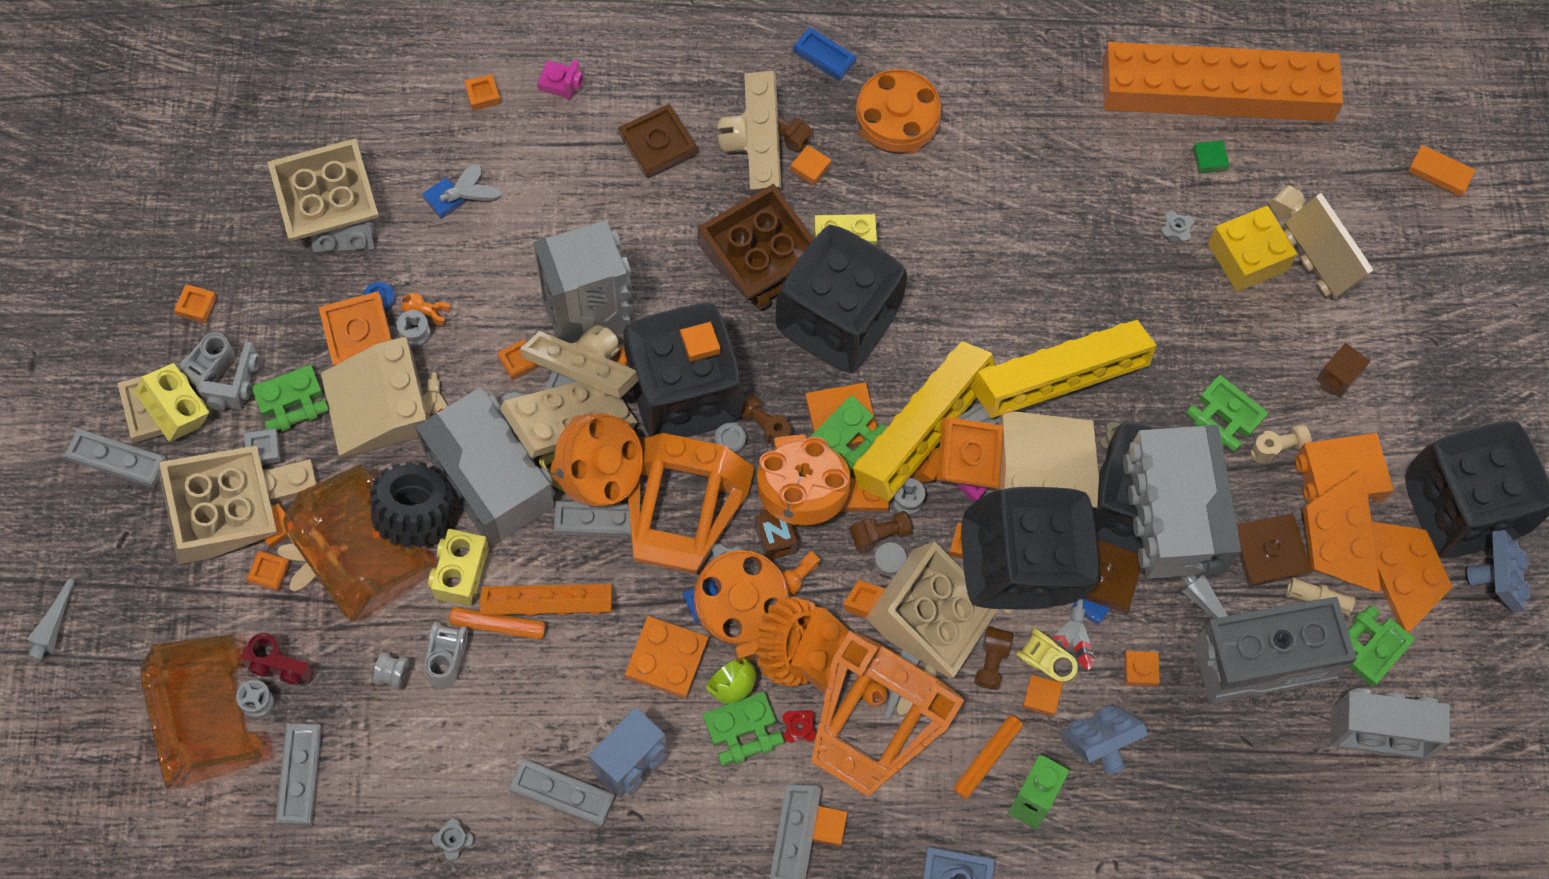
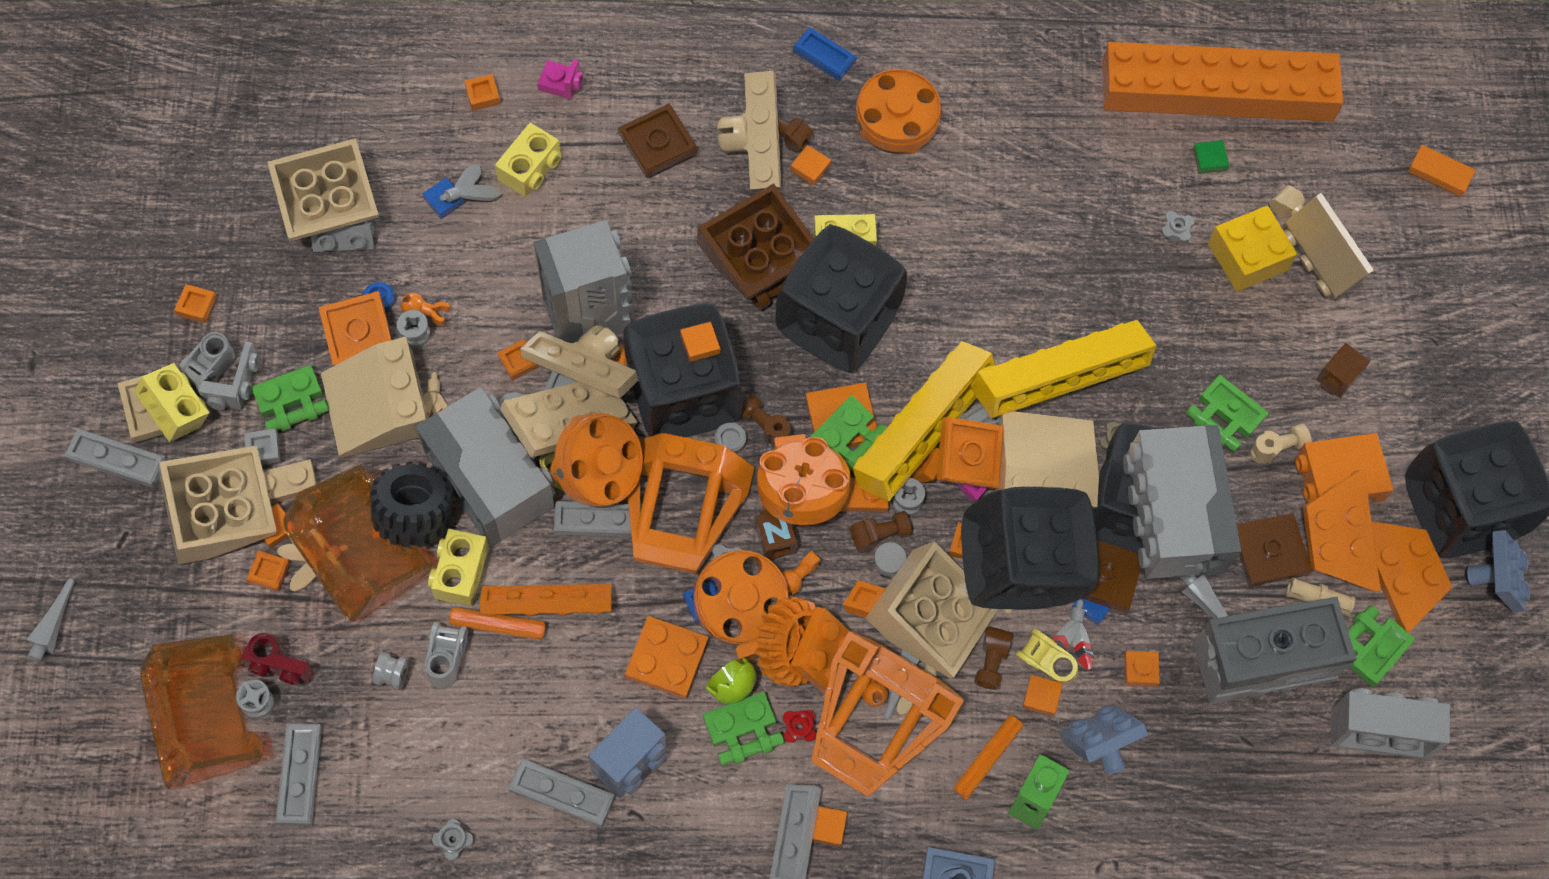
(522, 157): none -> light yellow brick

